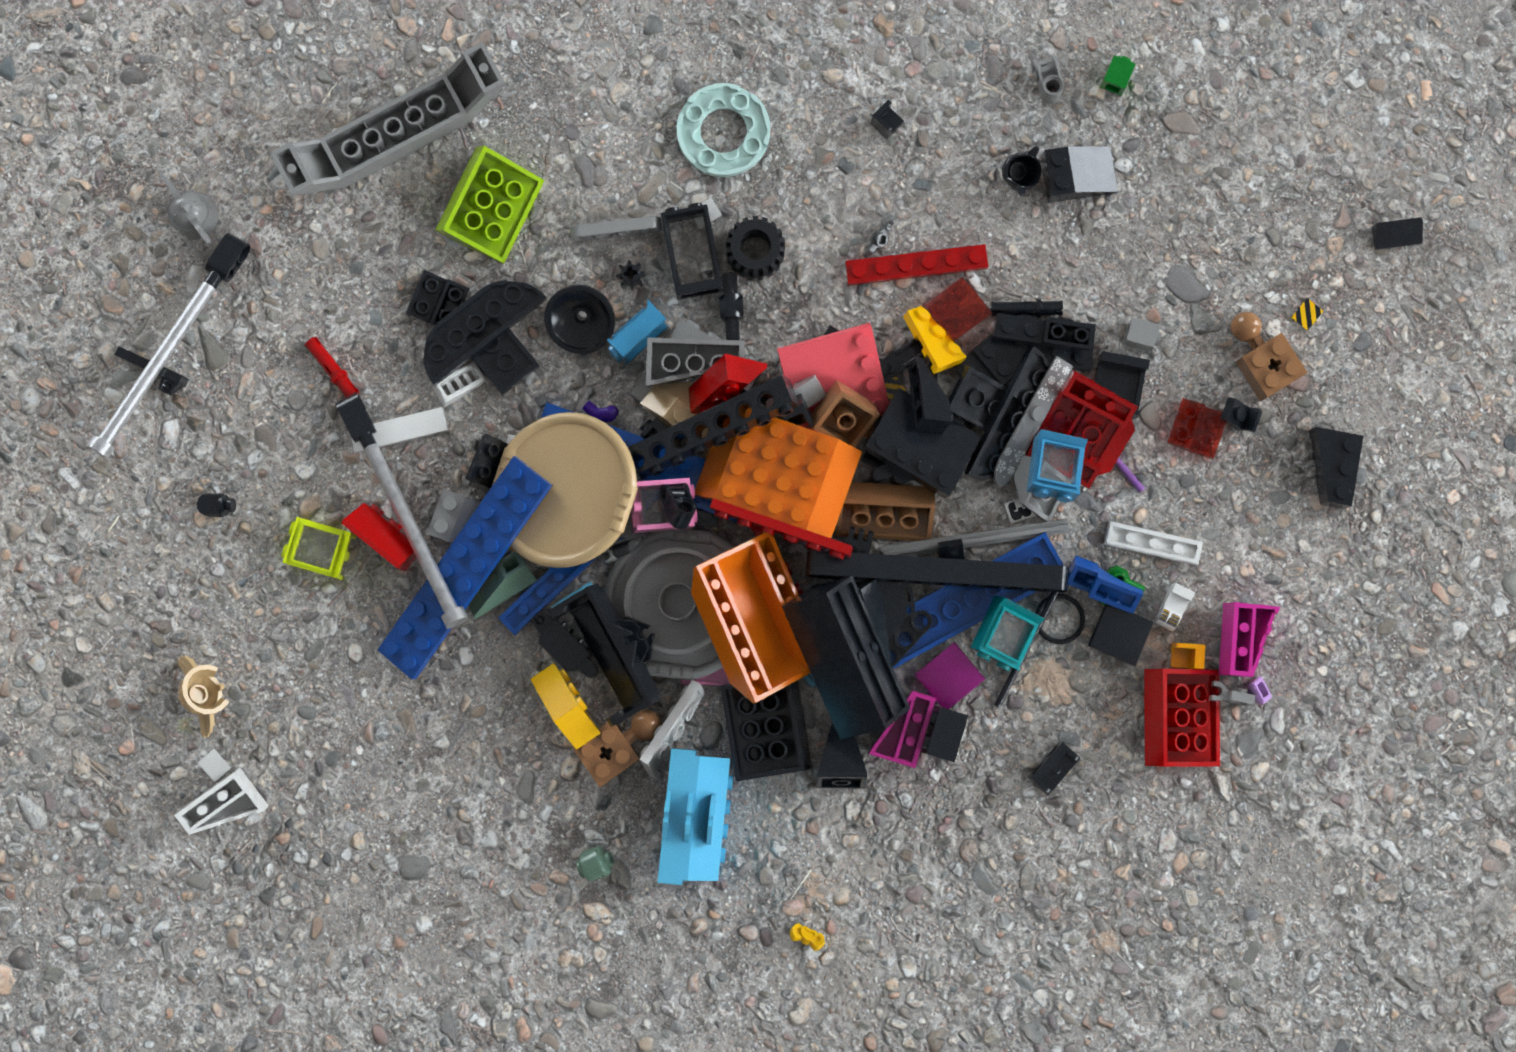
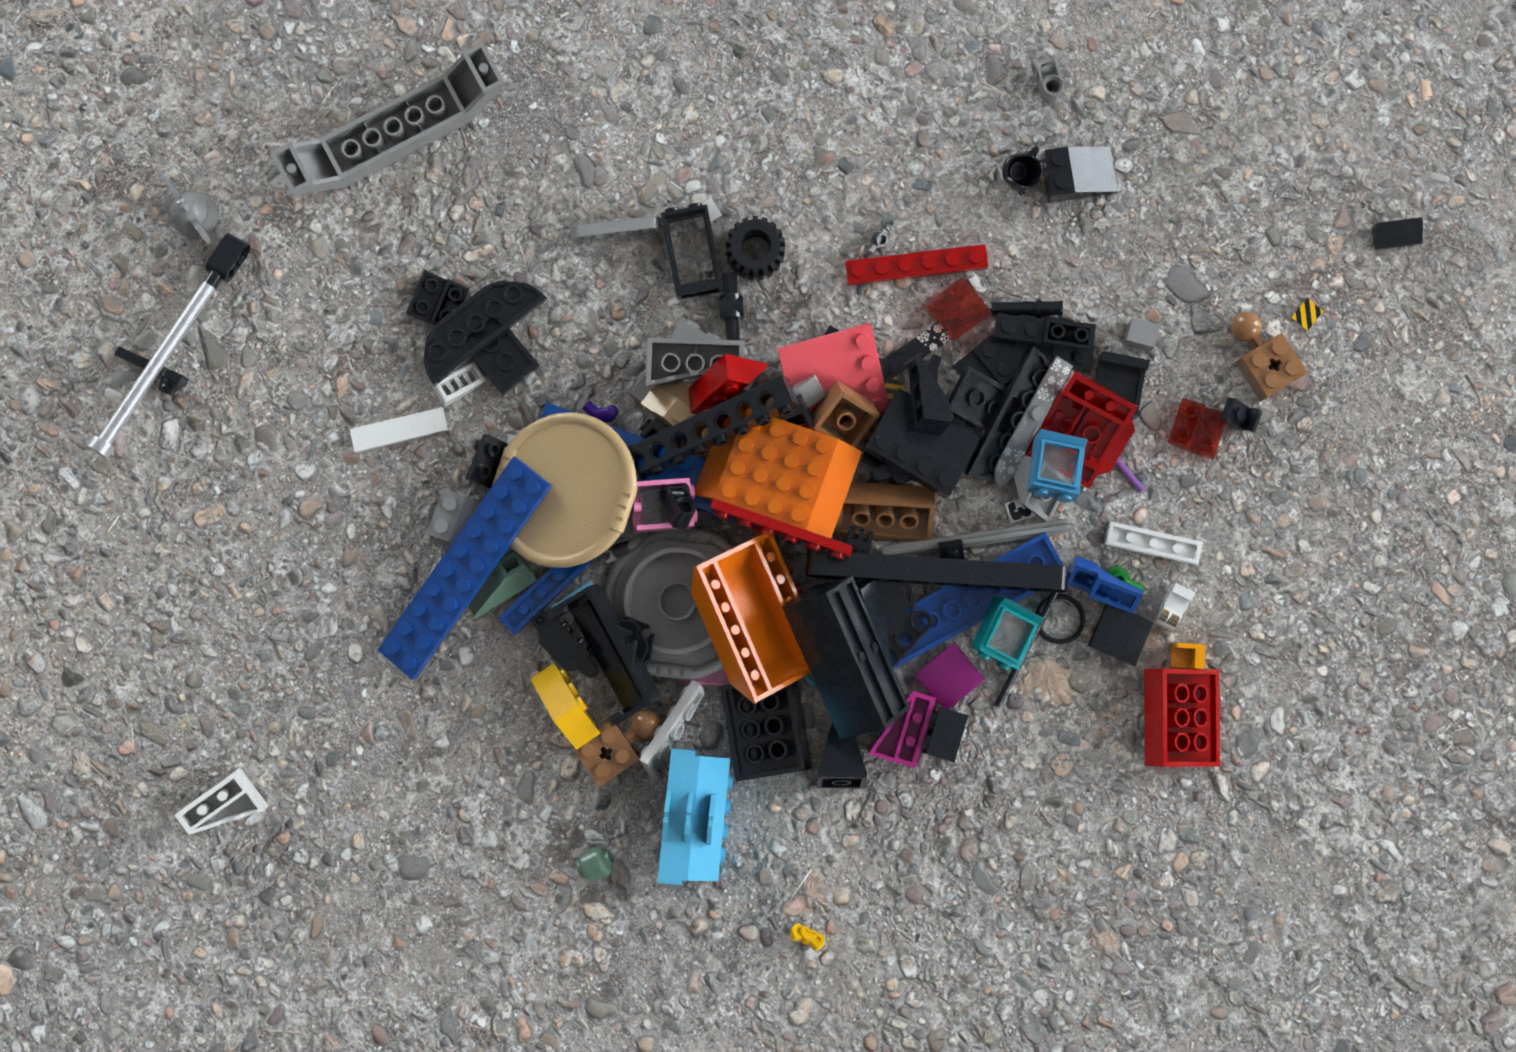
(201, 692): tan helmet -> none
(214, 765): white sticker -> none
(215, 505): black arm -> none
(317, 547): window -> none
(337, 375): red pin -> none
(362, 429): flat silver piece -> none
(381, 535): red slope -> none
(489, 204): lime slope -> none
(575, 332): black dish -> none
(625, 273): black gear -> none
(632, 337): dark azure window -> none
(723, 97): light aqua plate -> none
(886, 120): black panel -> none
(935, 341): yellow wing -> none
(1054, 767): black hinge -> none
(1118, 74): green brick -> none
(1237, 696): light grey plate -> none
(1243, 637): dark pink wedge -> none
(1260, 690): lavender slope -> none
(1336, 465): black wedge -> none

